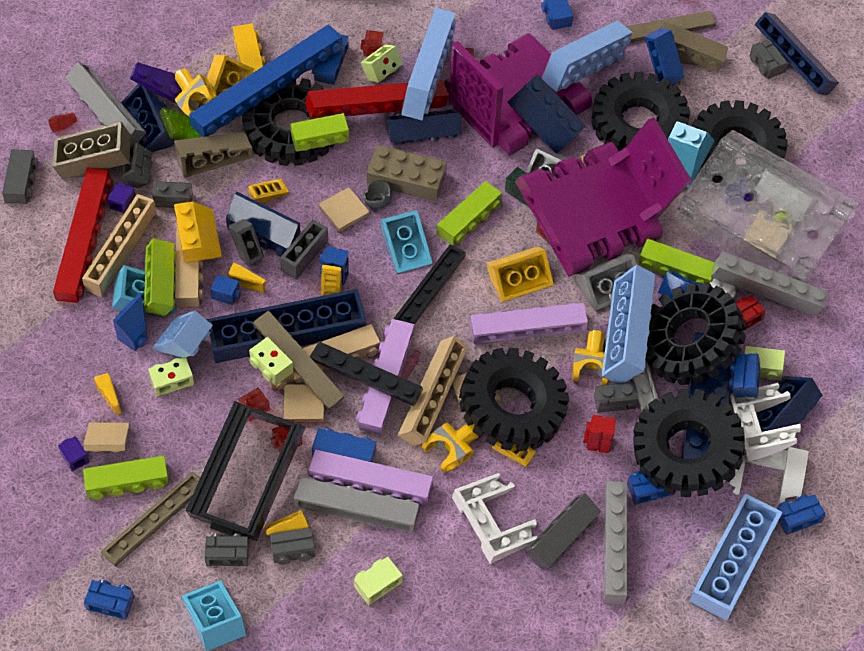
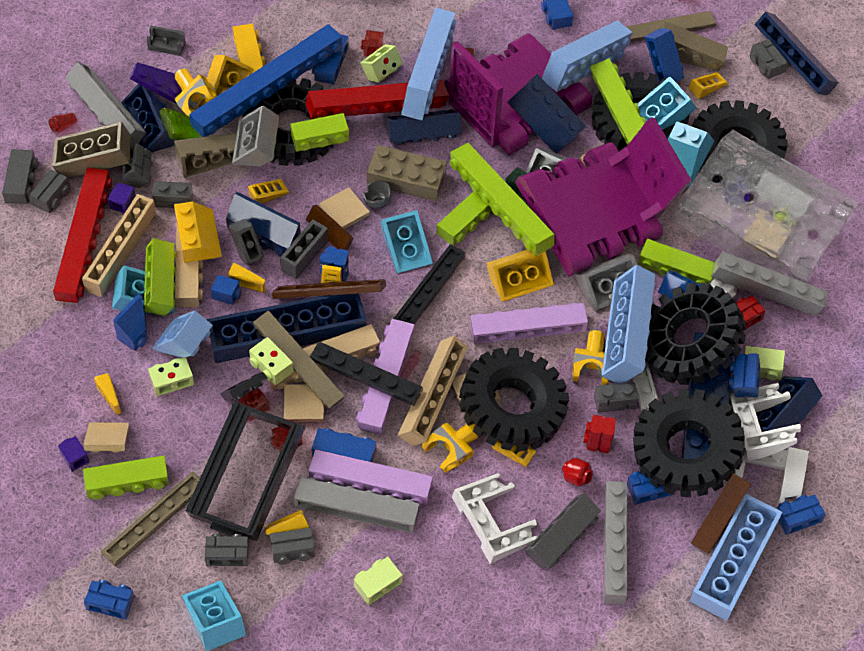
(50, 191): none -> dark grey brick
(166, 40): none -> dark grey hinge
(238, 390): none -> black plate
(256, 138): none -> light grey slope
(331, 288): none -> reddish brown tile
(336, 234): none -> reddish brown tile
(502, 199): none -> lime brick
(577, 472): none -> red head
(617, 98): none -> lime brick
(667, 104): none -> medium azure slope
(701, 91): none -> yellow slope
(721, 513): none -> reddish brown tile

